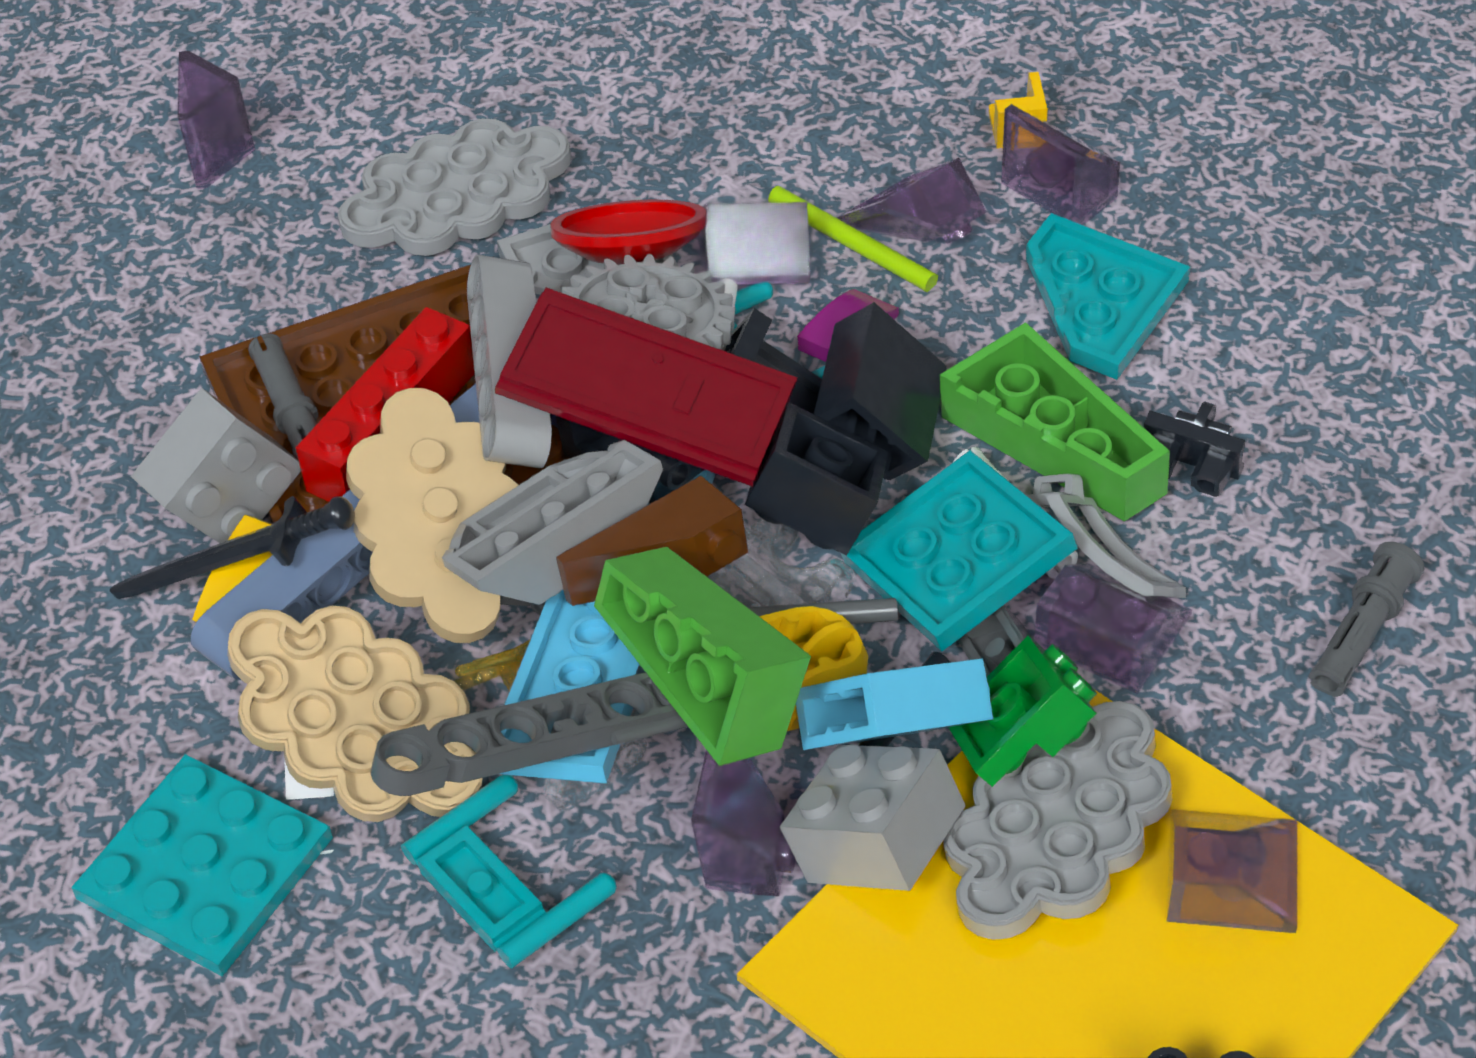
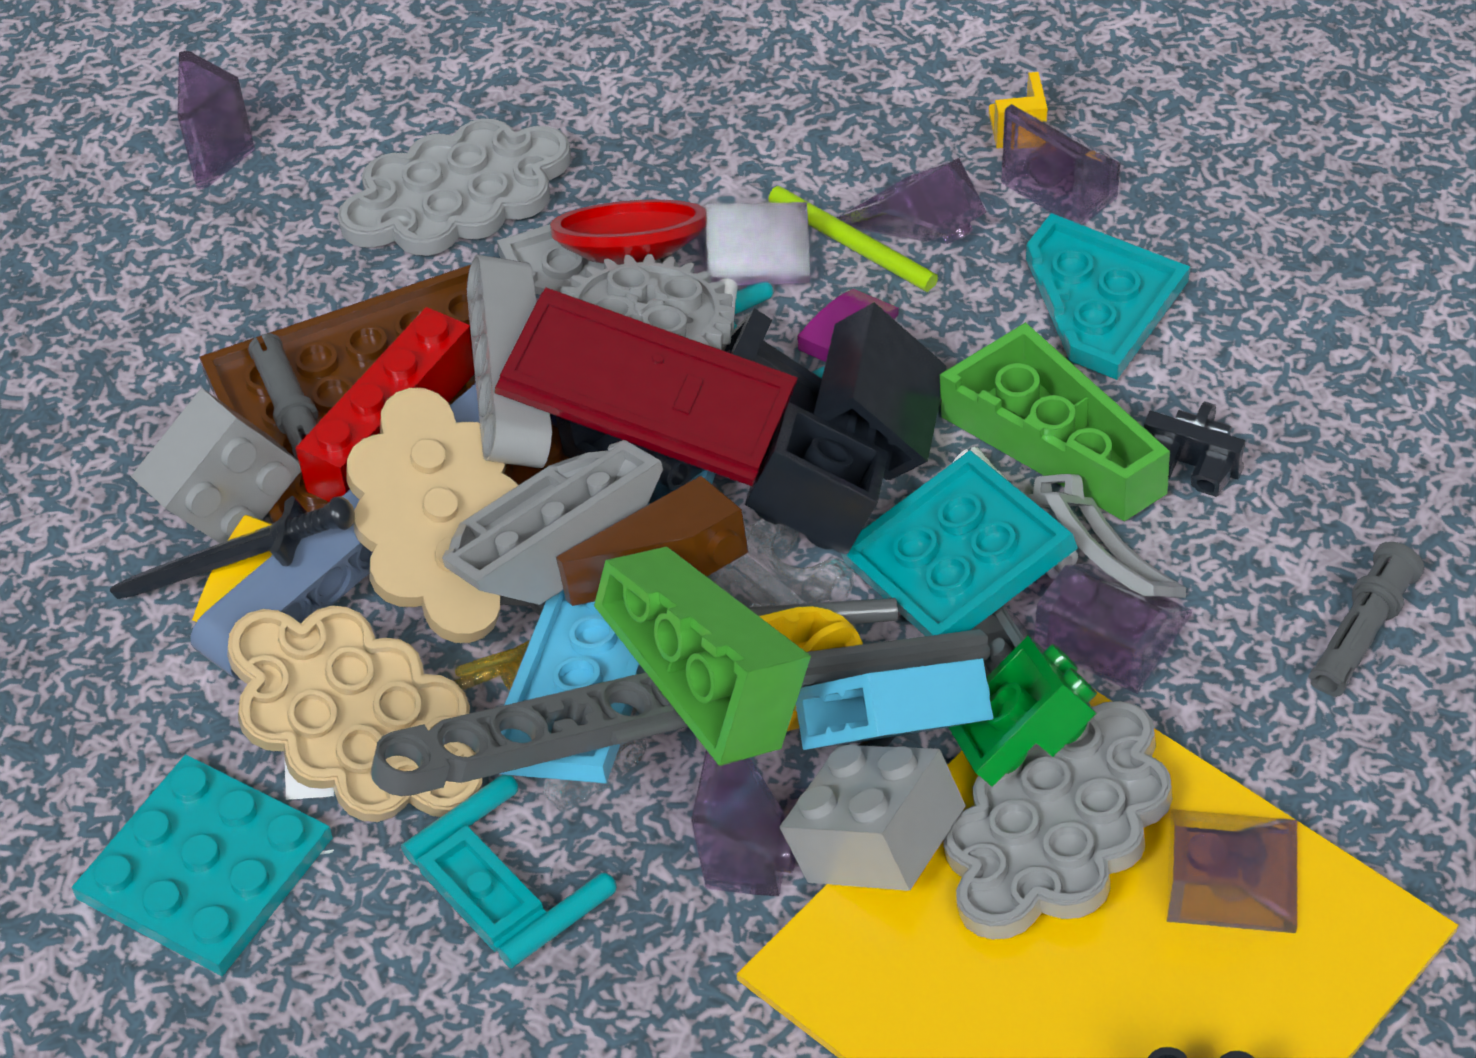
(896, 654): none -> dark grey axle

